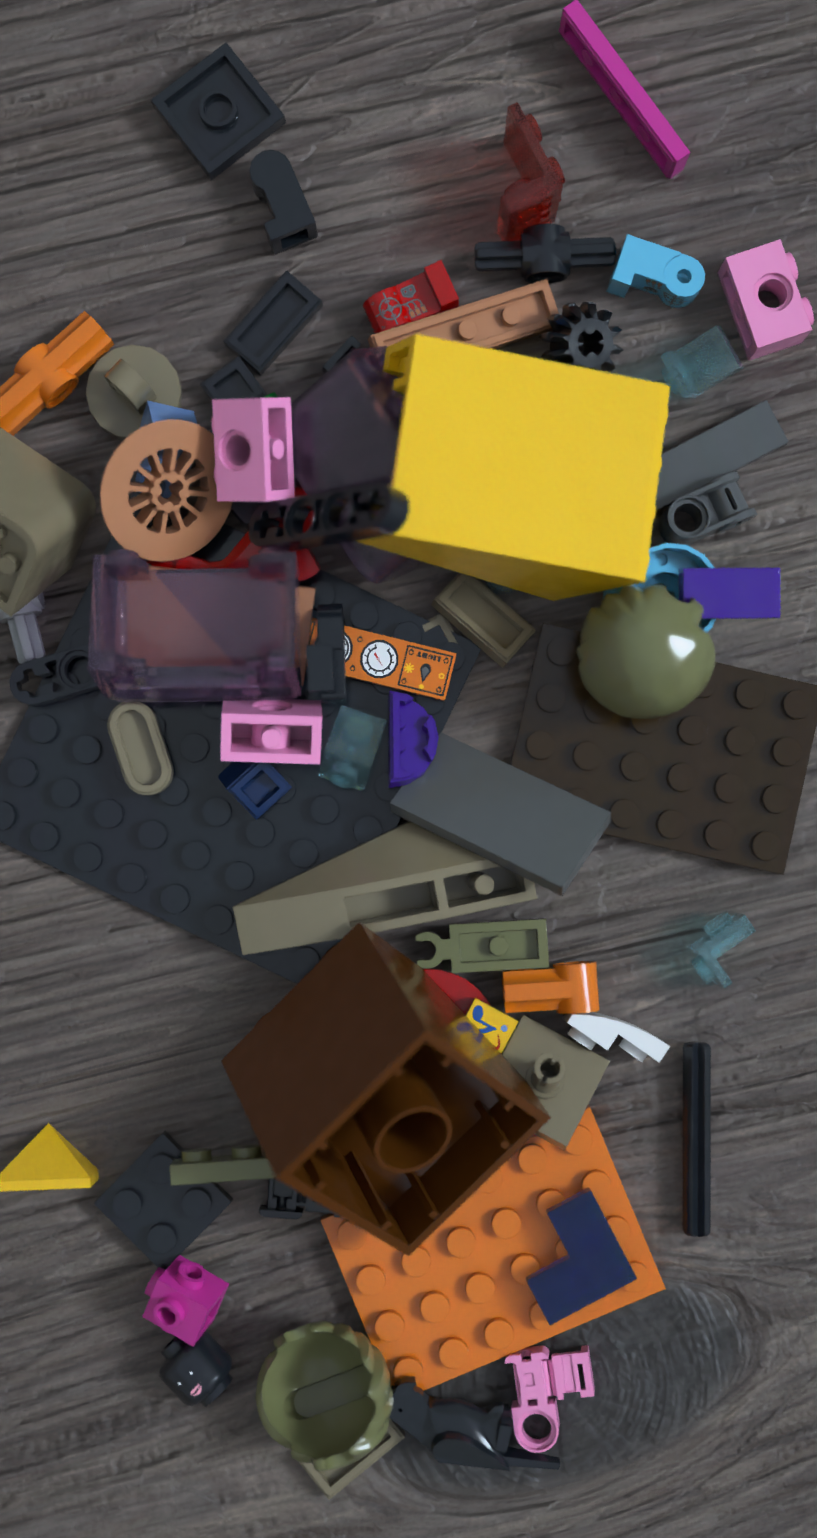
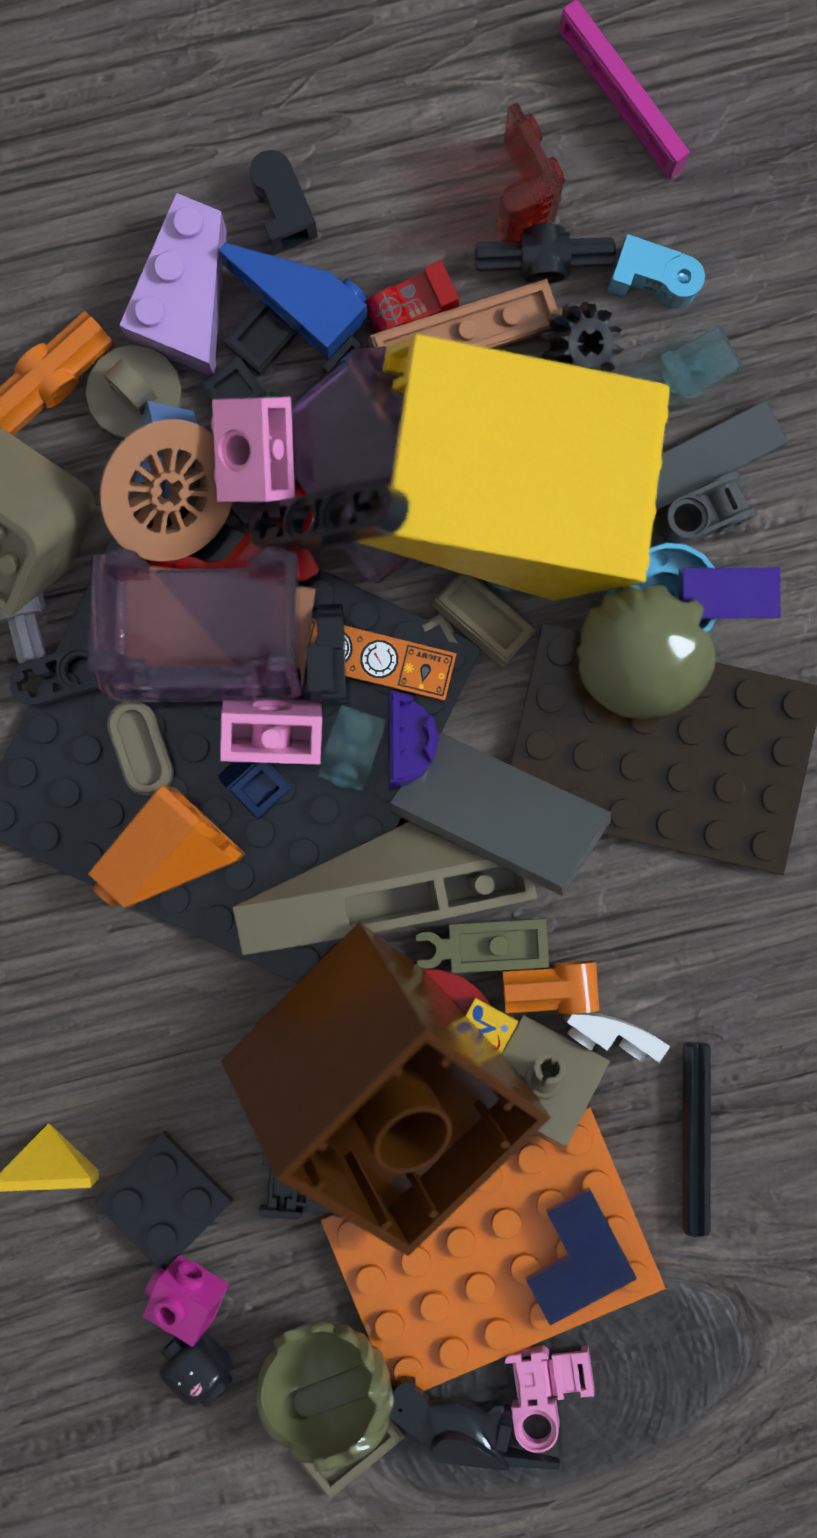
(162, 850): none -> orange slope
(181, 288): none -> lavender wedge
(201, 1167): olive plate -> none
(218, 111): black plate -> none
(303, 296): none -> blue slope
(722, 935): clear light blue bracket -> none
(761, 327): bright pink brick -> none

